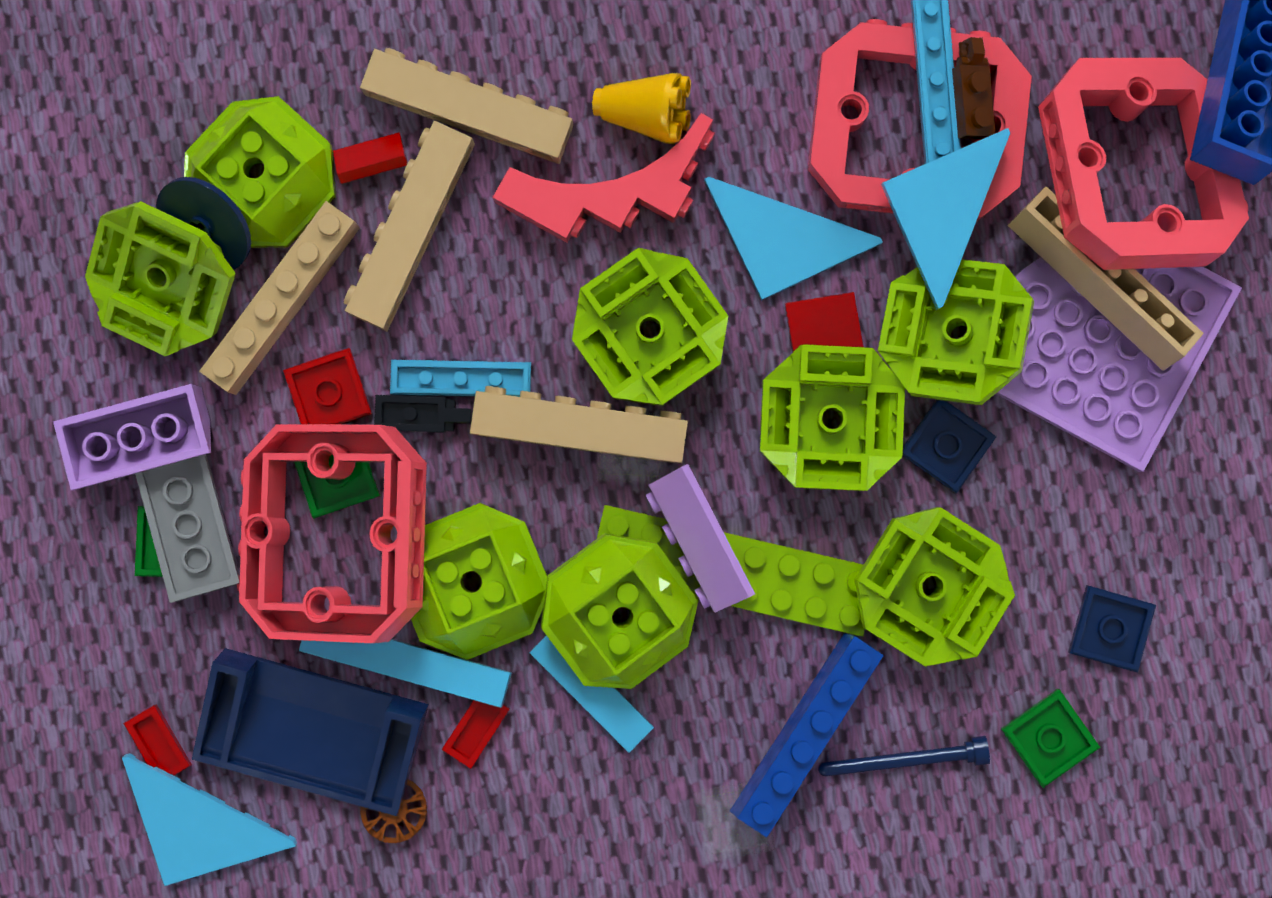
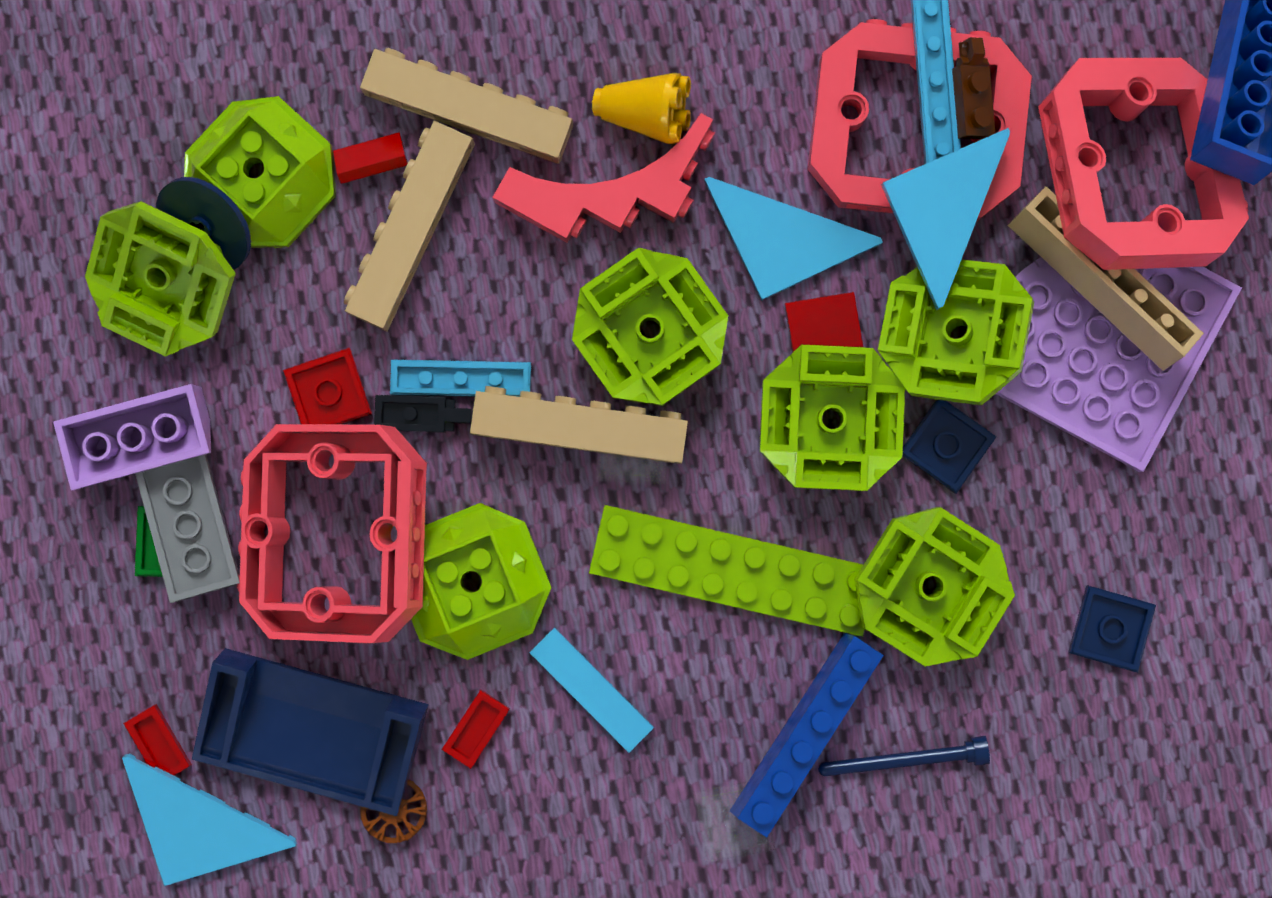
(280, 298): tan brick -> none
(332, 495): green tile -> none
(419, 667): medium azure tile -> none
(597, 582): lime piece -> none
(700, 539): lavender slope -> none
(1050, 738): green tile -> none

